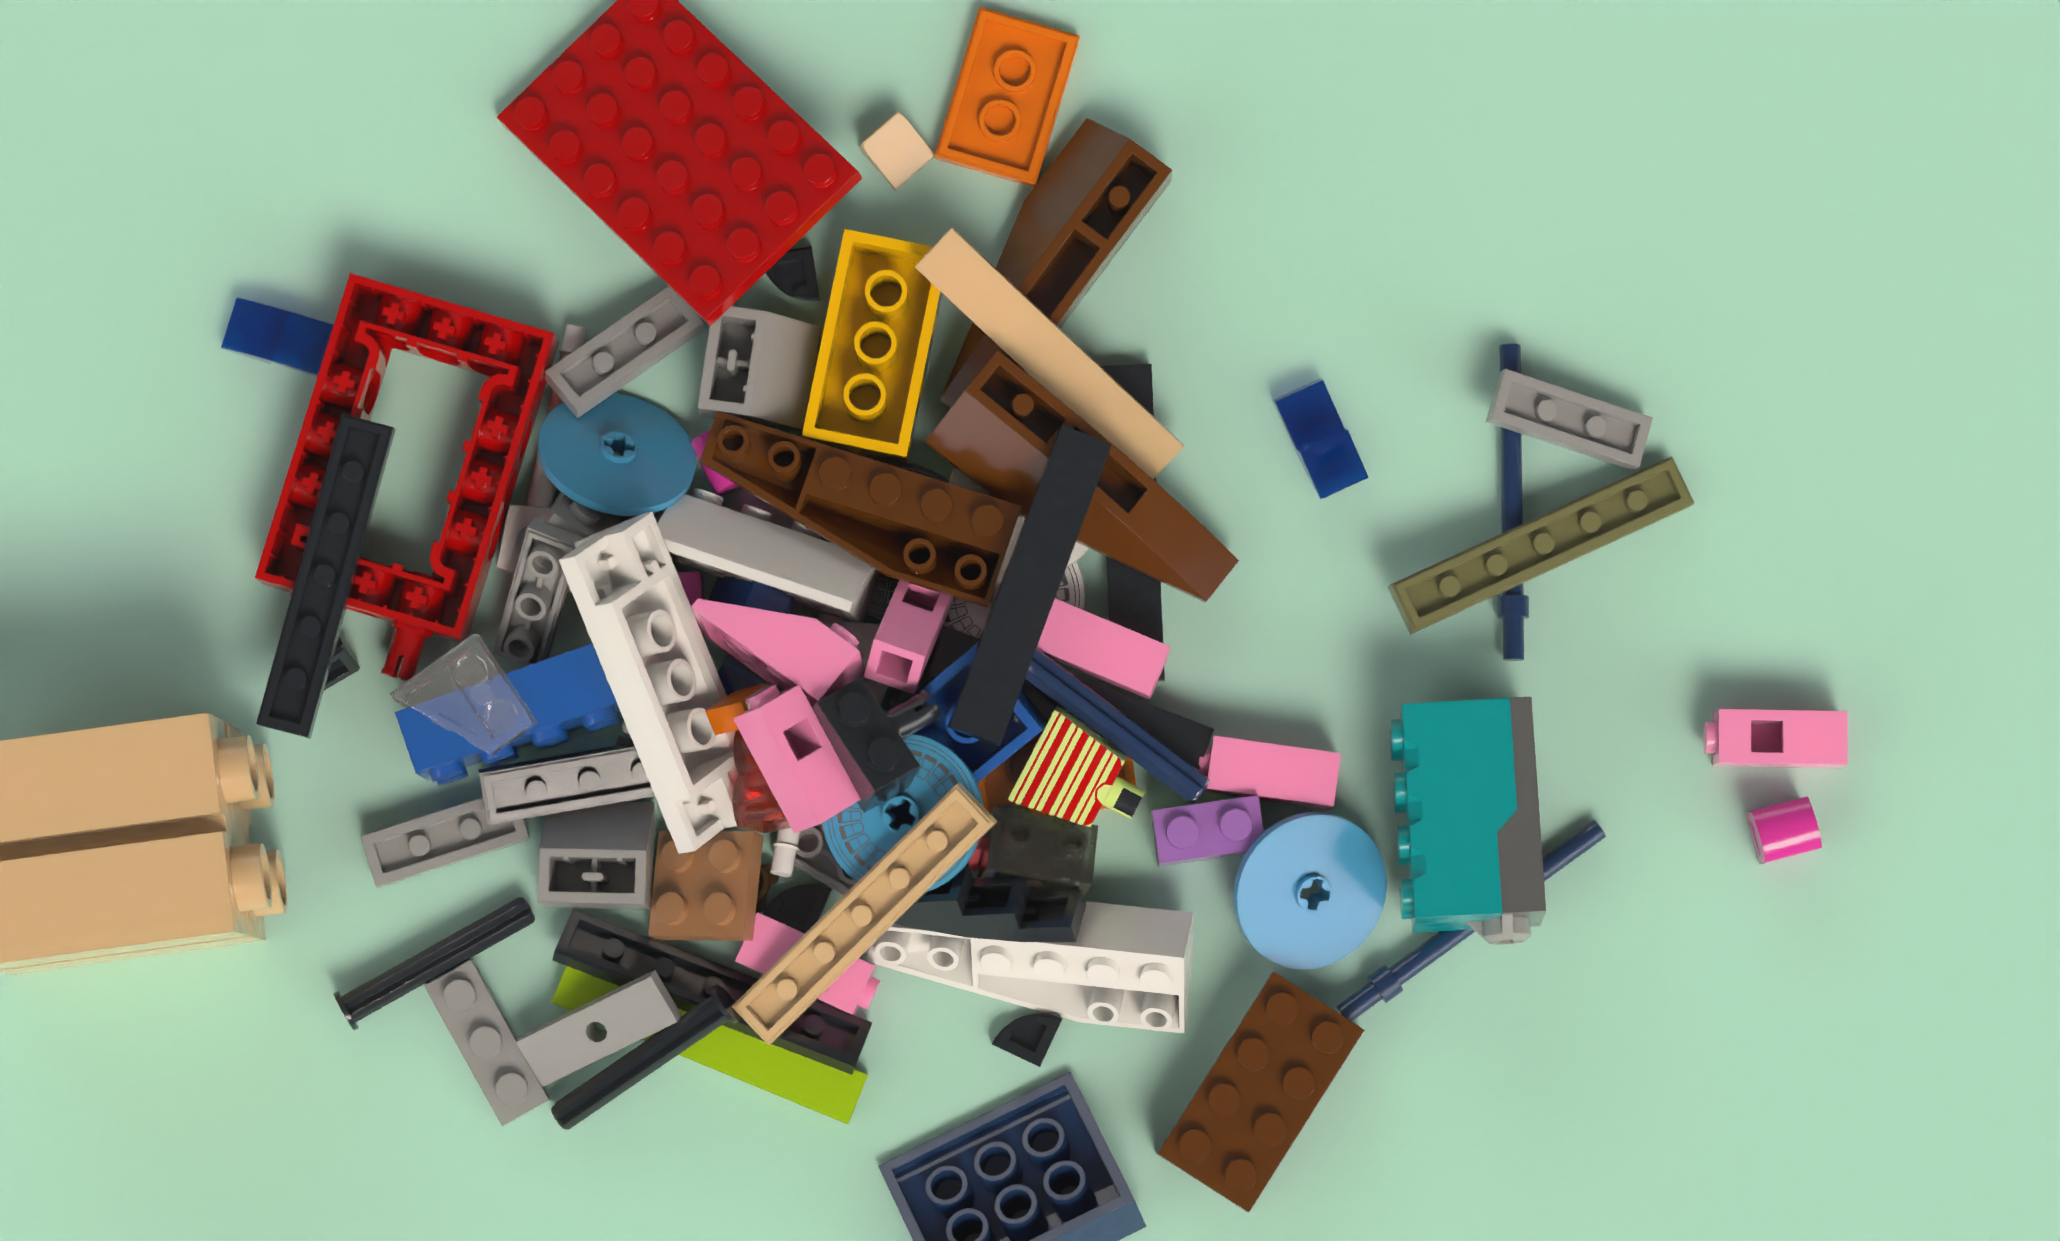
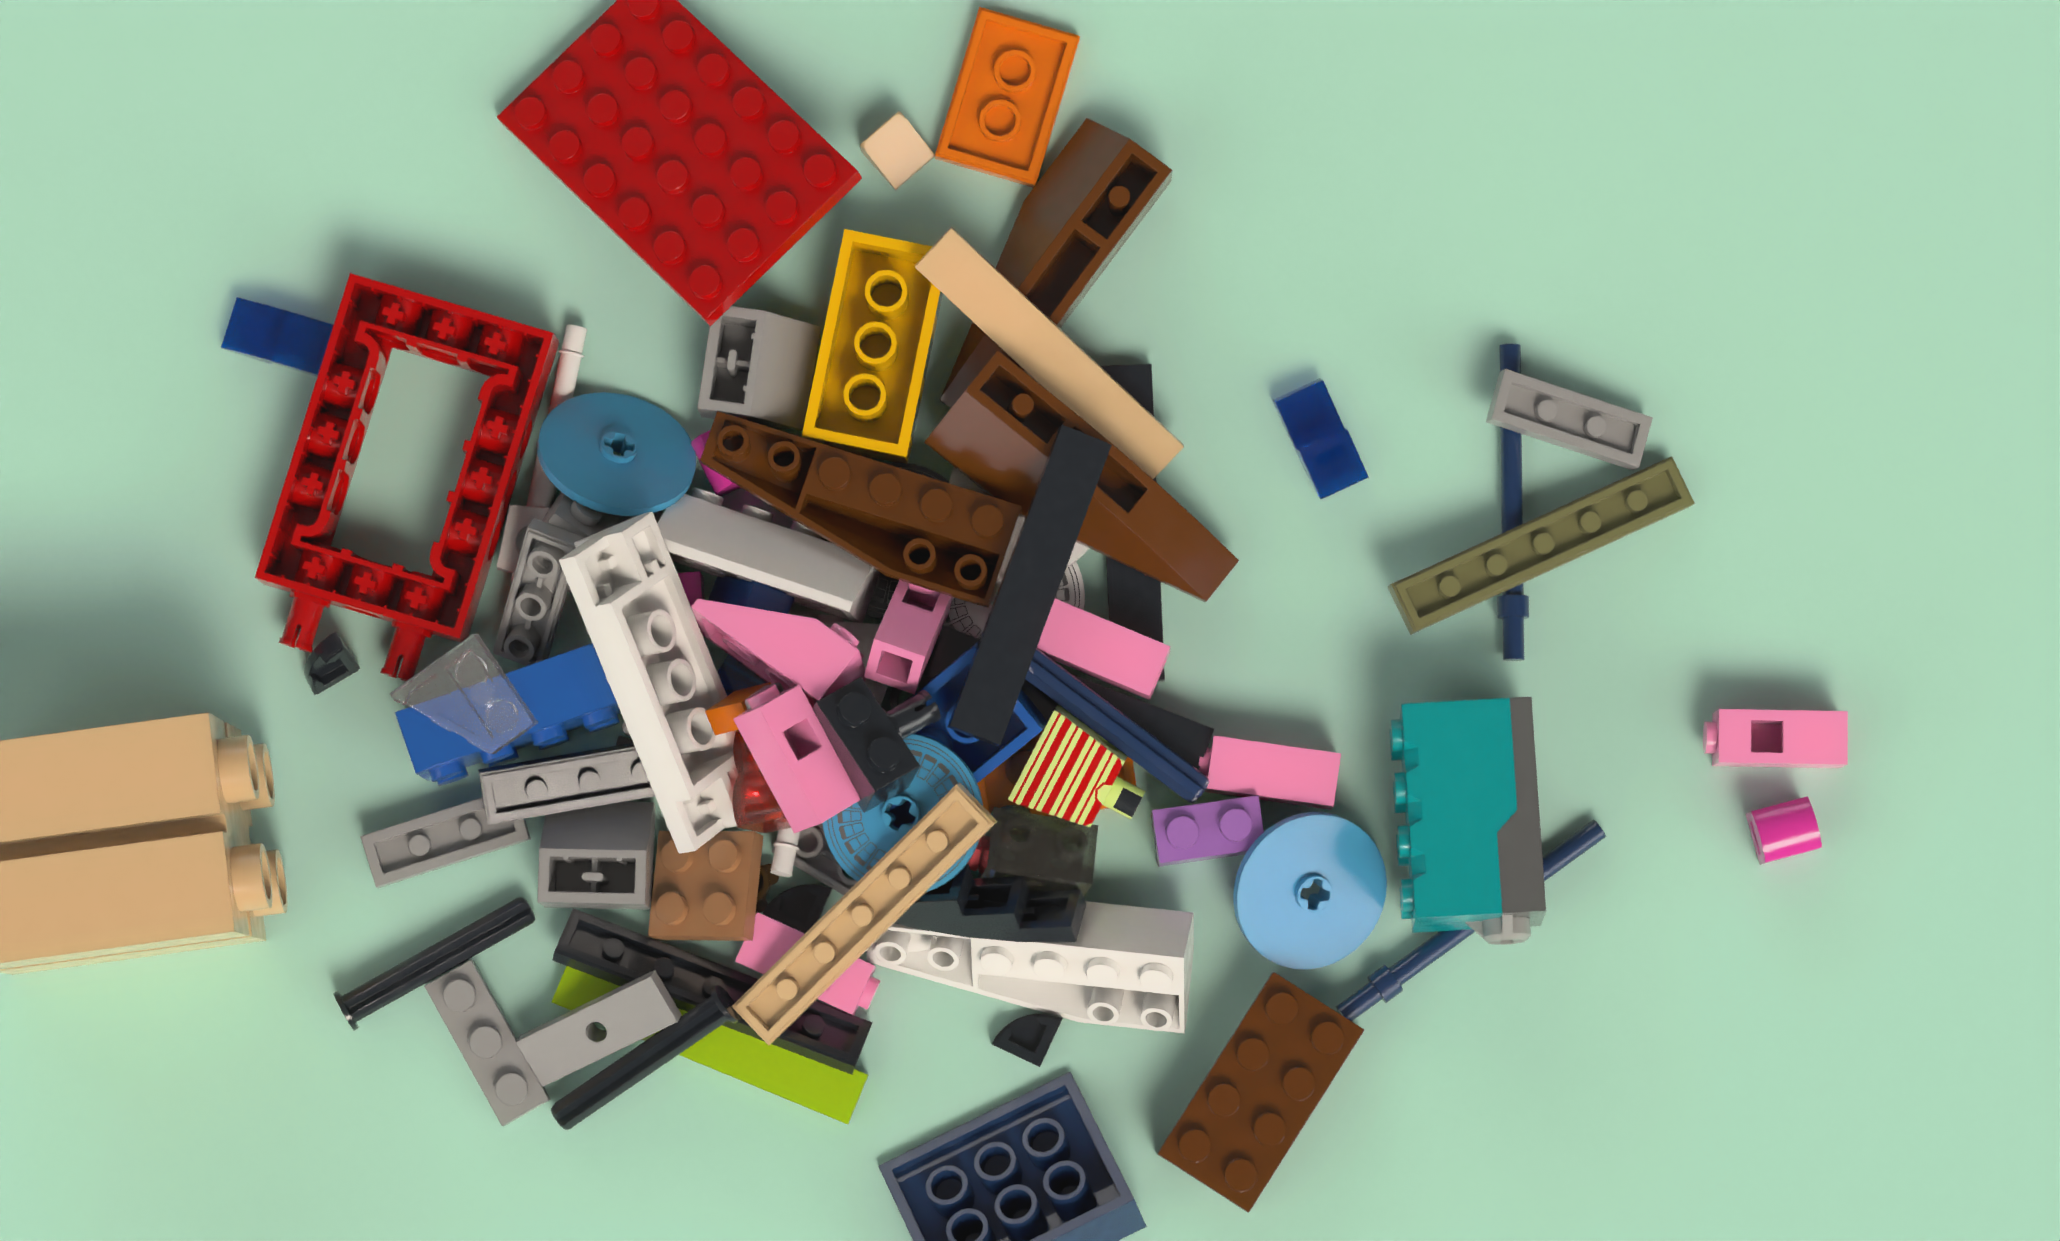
(325, 576): black tile -> none
(623, 351): light grey plate -> none
(796, 274): black tile -> none

